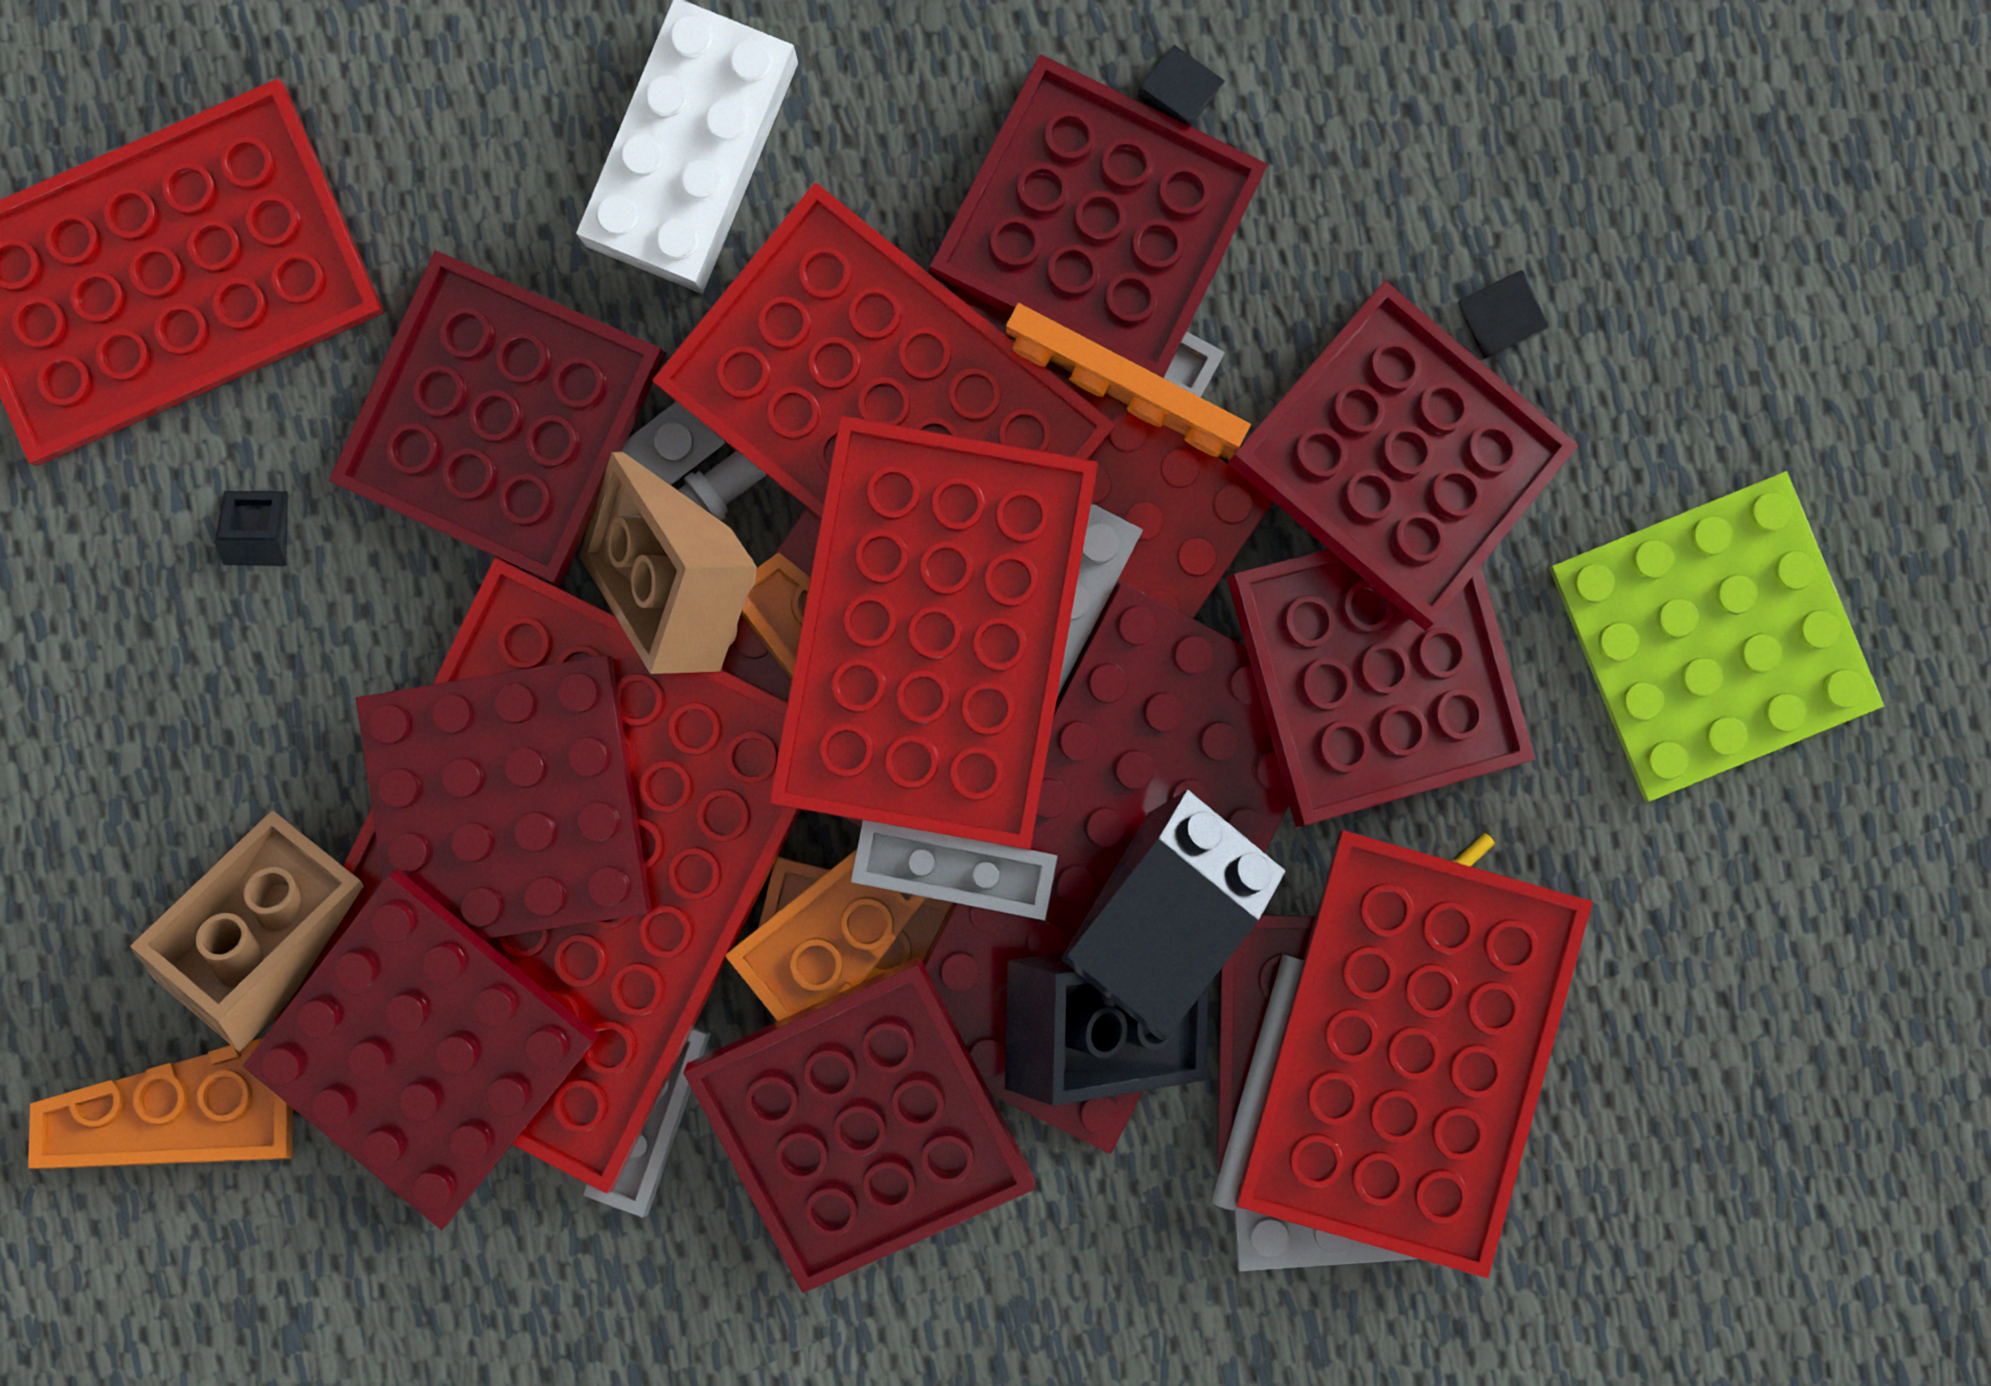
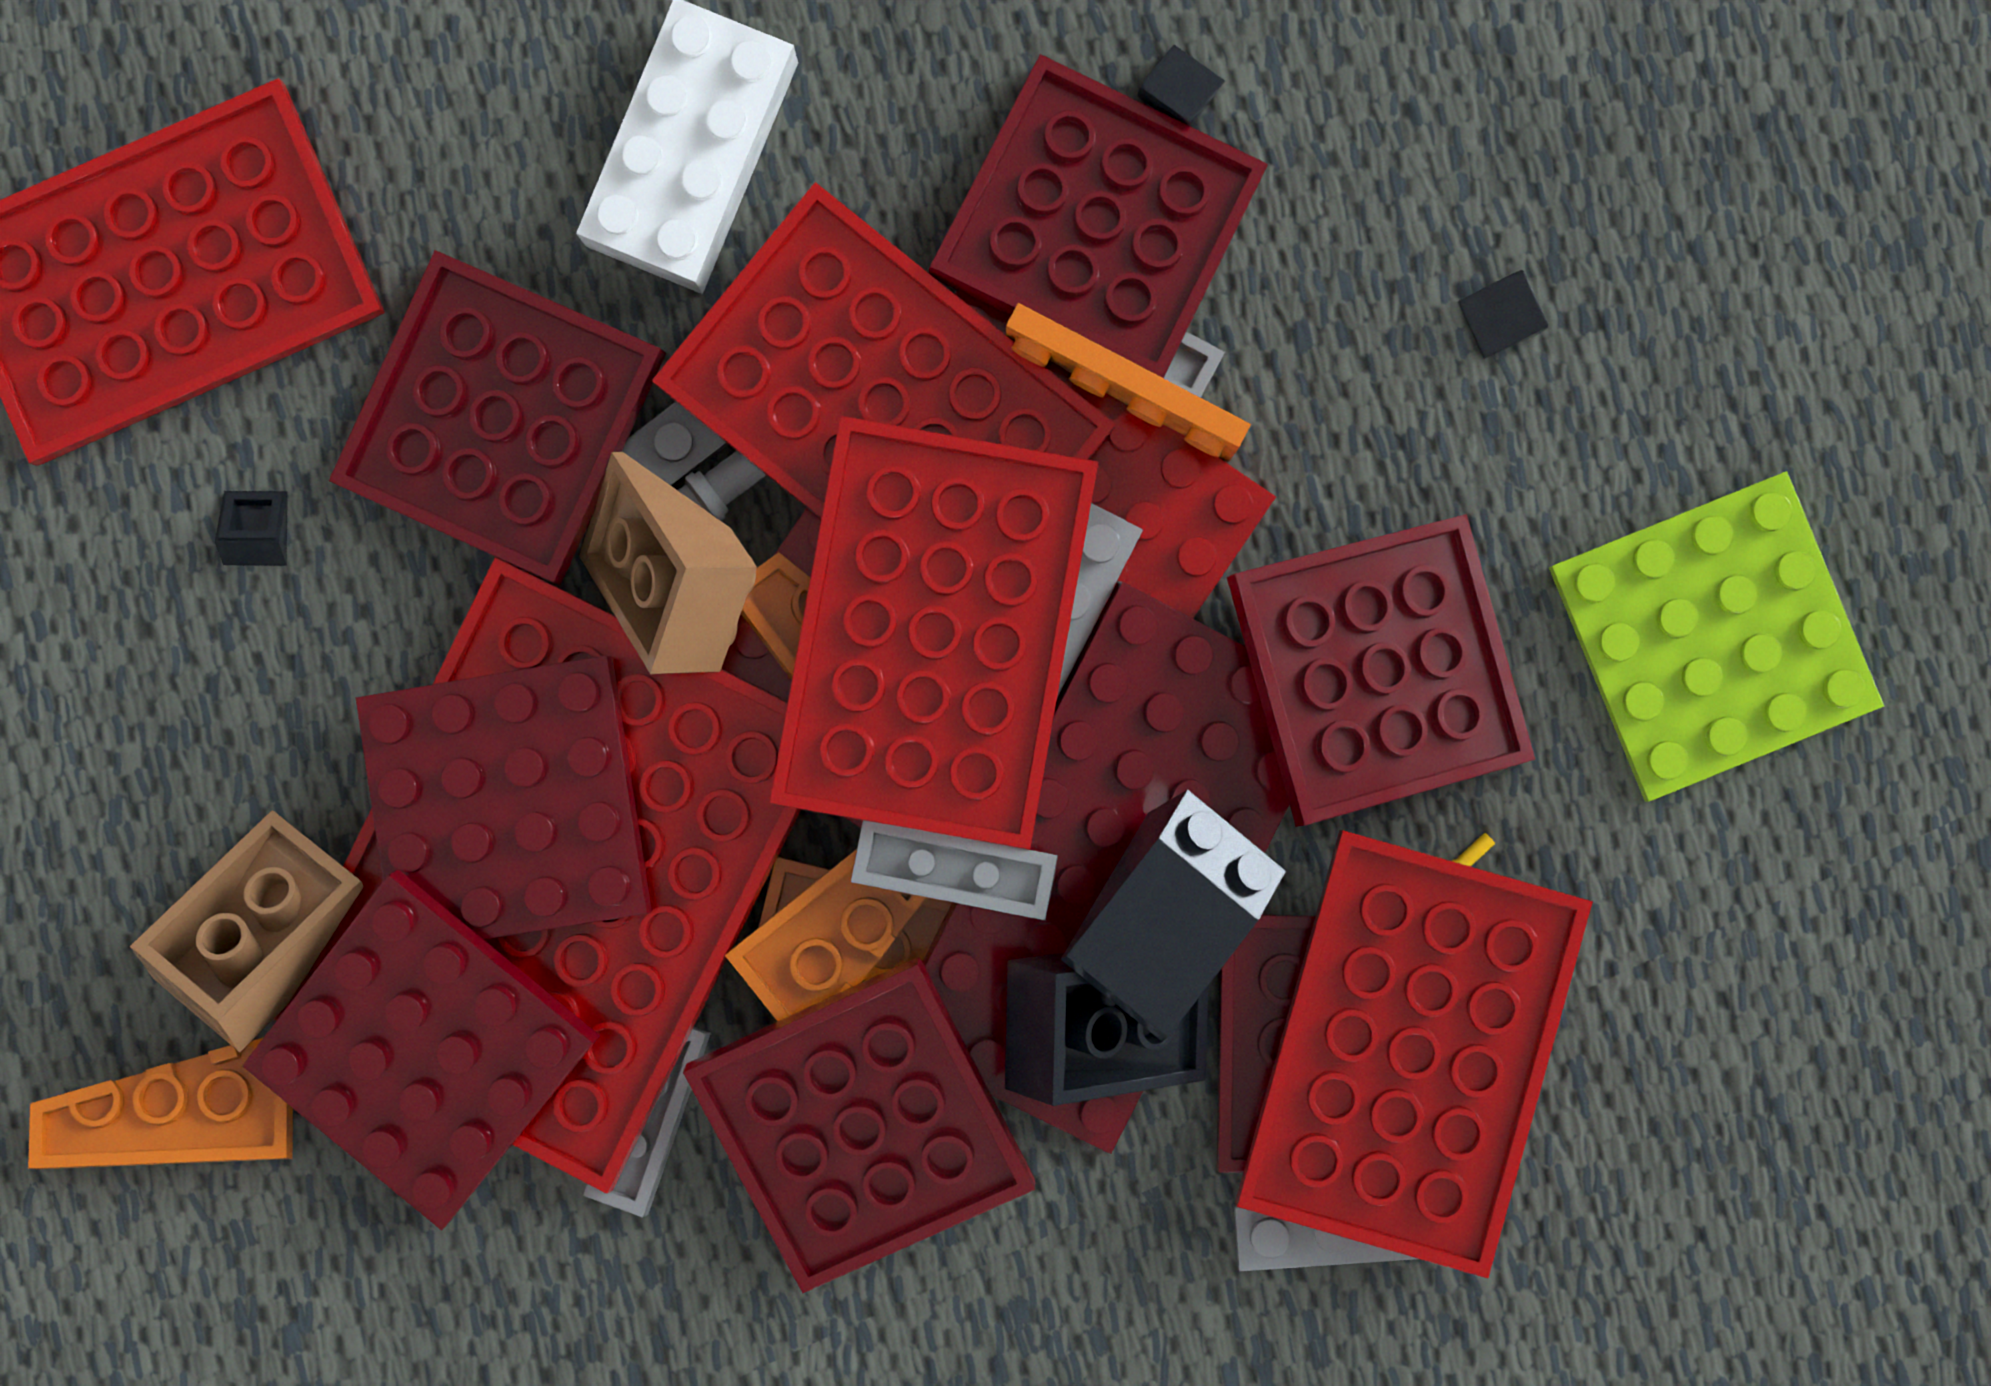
(1257, 1083): light grey bar -> none
(1404, 455): dark red plate -> none

